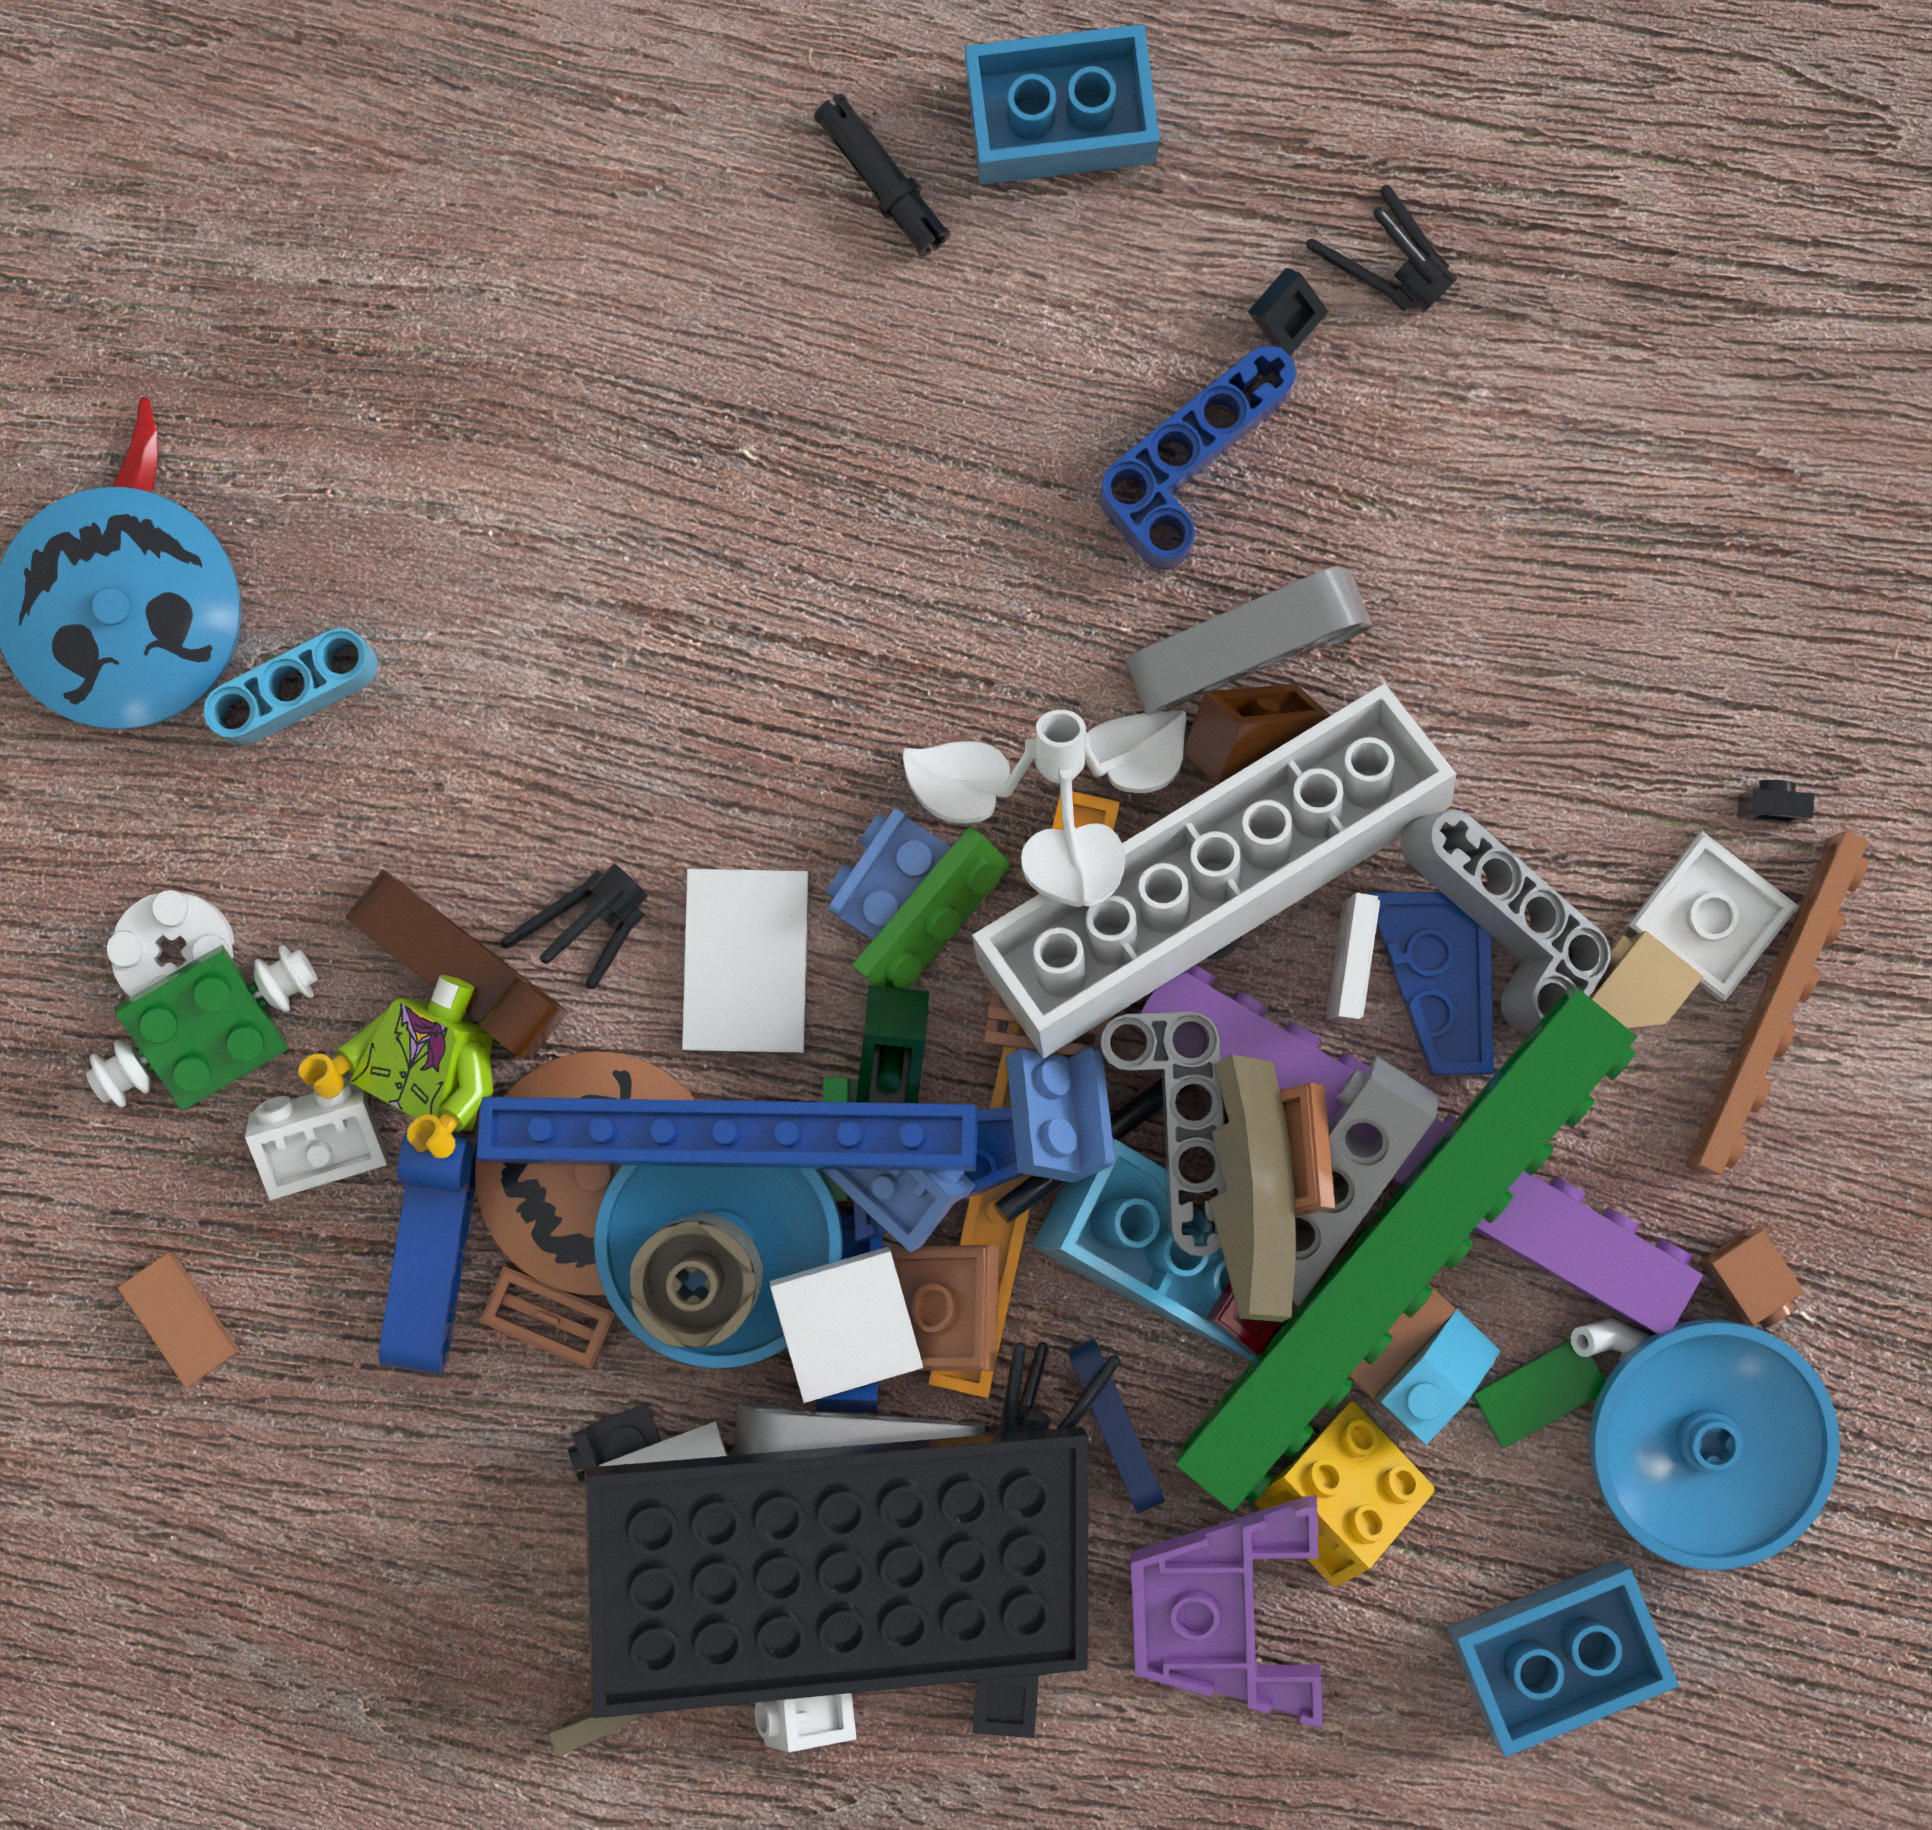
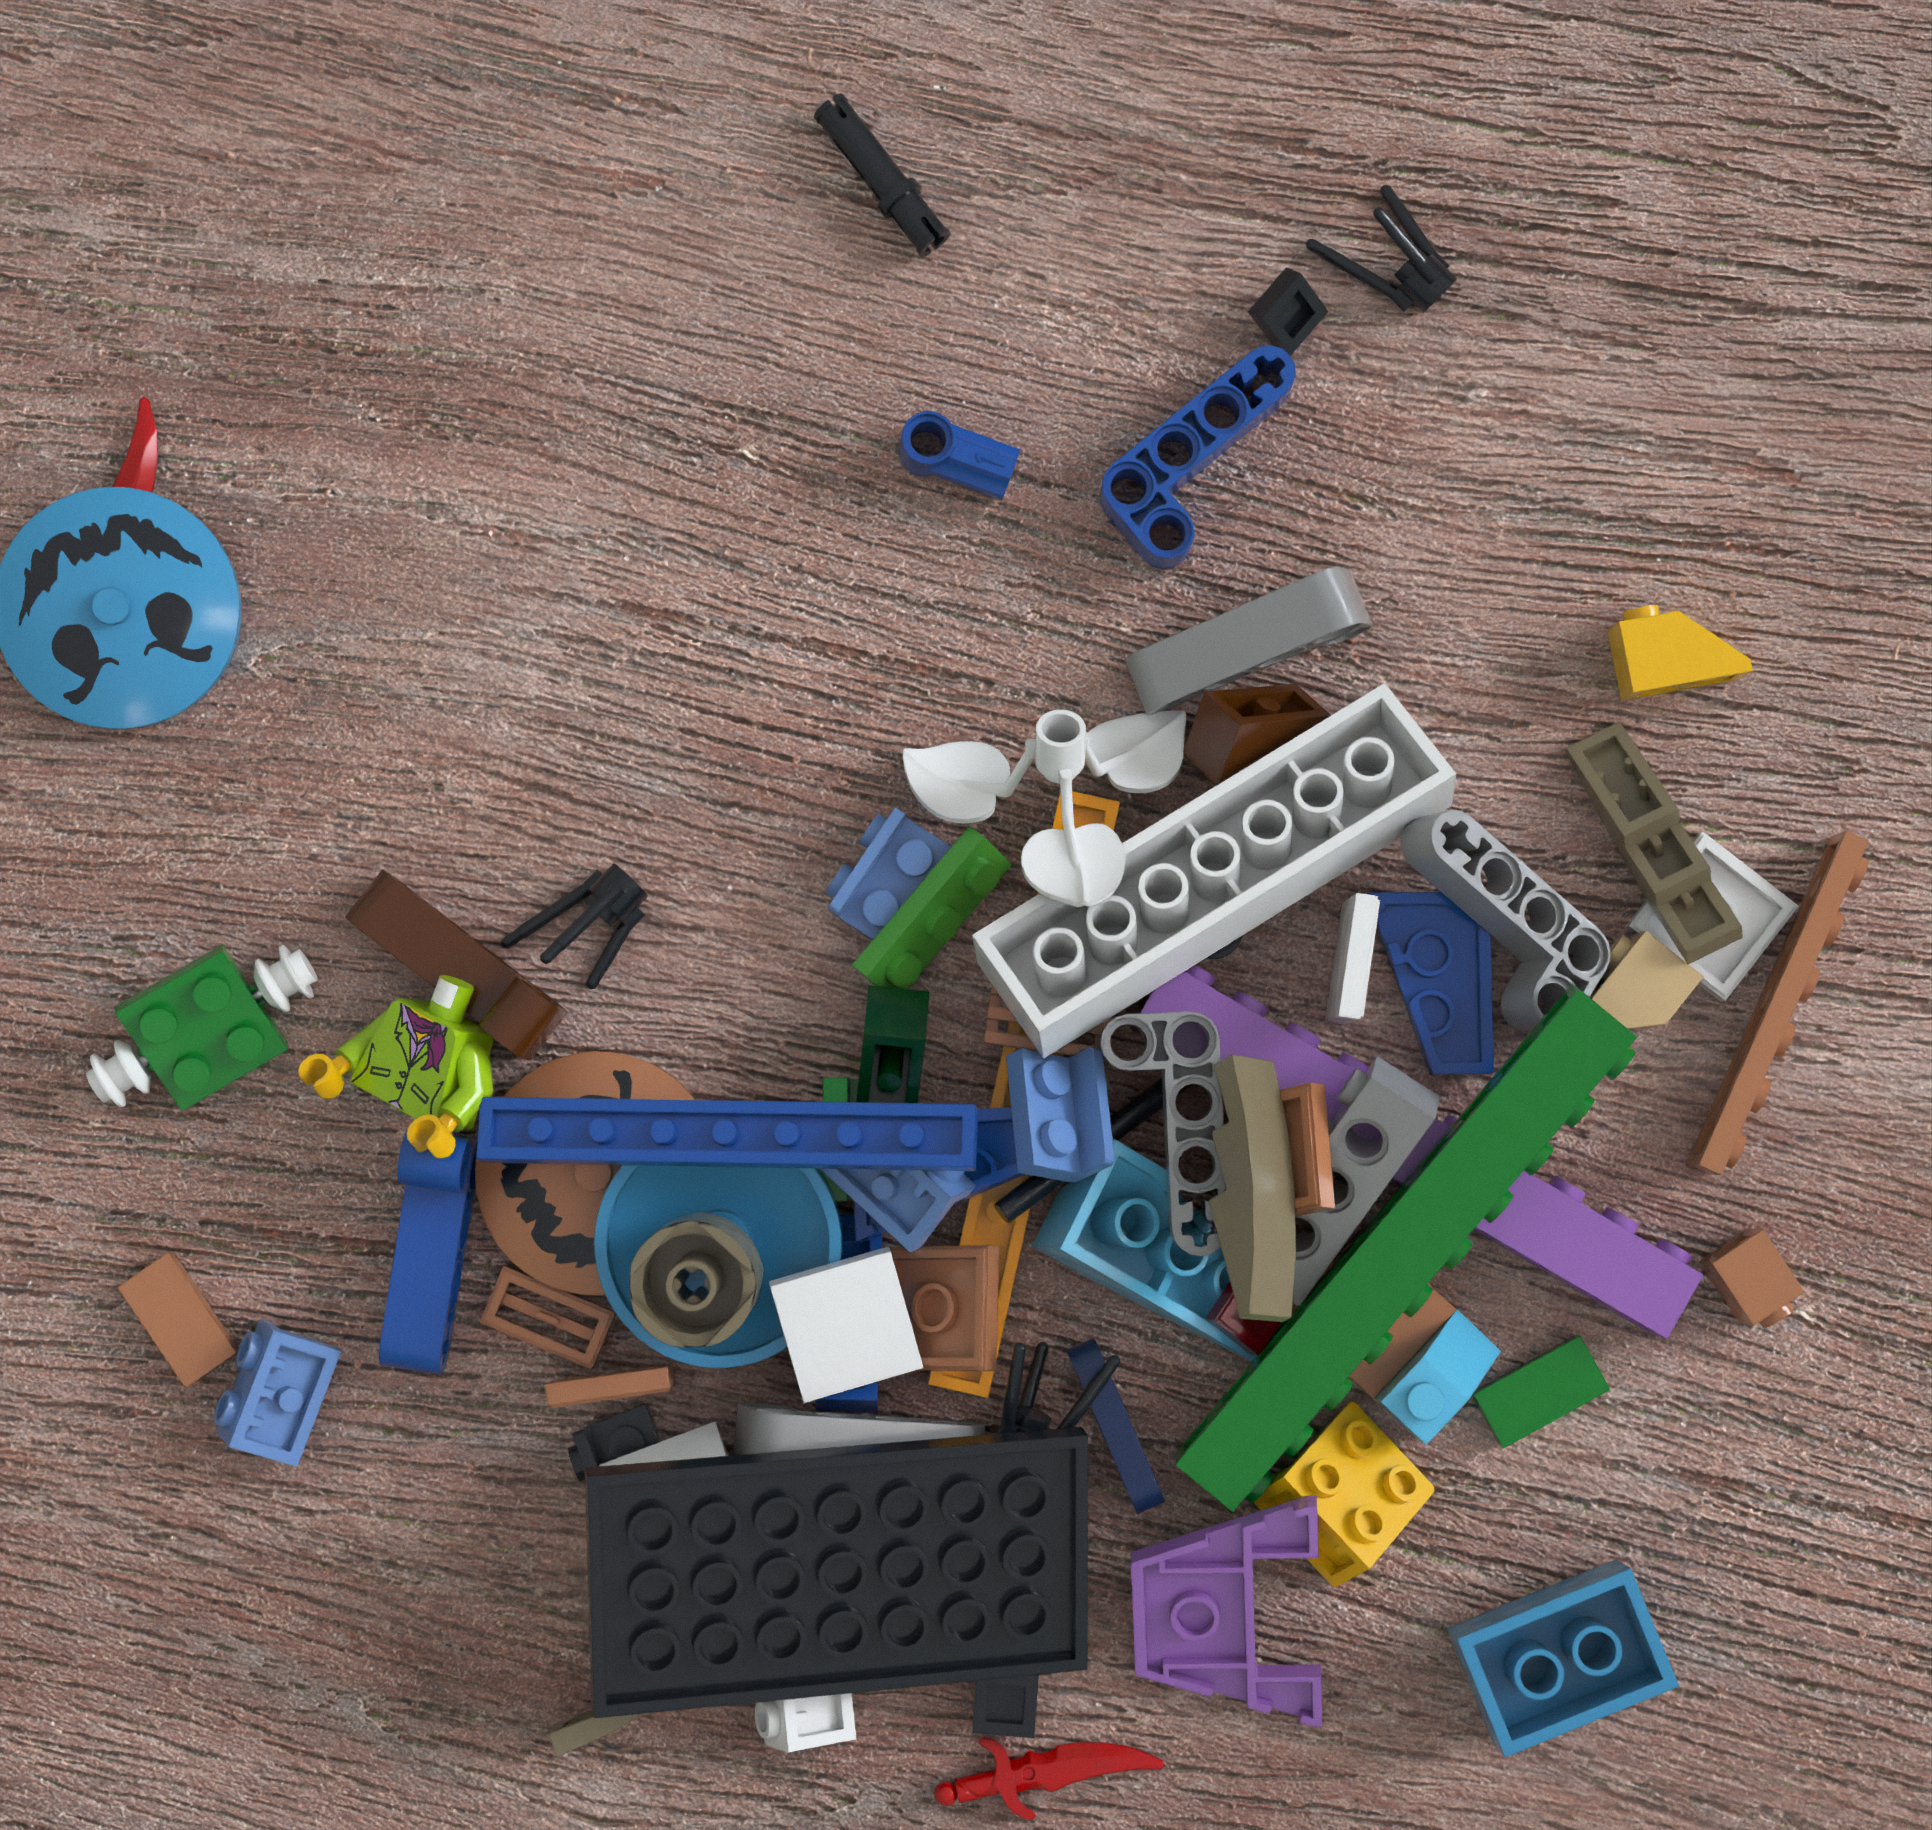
(151, 920): white plate -> none
(262, 684): medium azure beam -> none
(275, 1393): none -> medium blue bracket
(313, 1140): white bracket -> none
(610, 1385): none -> nougat tile
(745, 961): white tile -> none
(965, 458): none -> blue piece
(1043, 1771): none -> red piece
(1061, 104): dark azure brick -> none
(1605, 1336): white arm -> none
(1654, 842): none -> dark tan slope
(1669, 654): none -> yellow slope
(1714, 1444): dark azure dish -> none
(1776, 803): black plate -> none

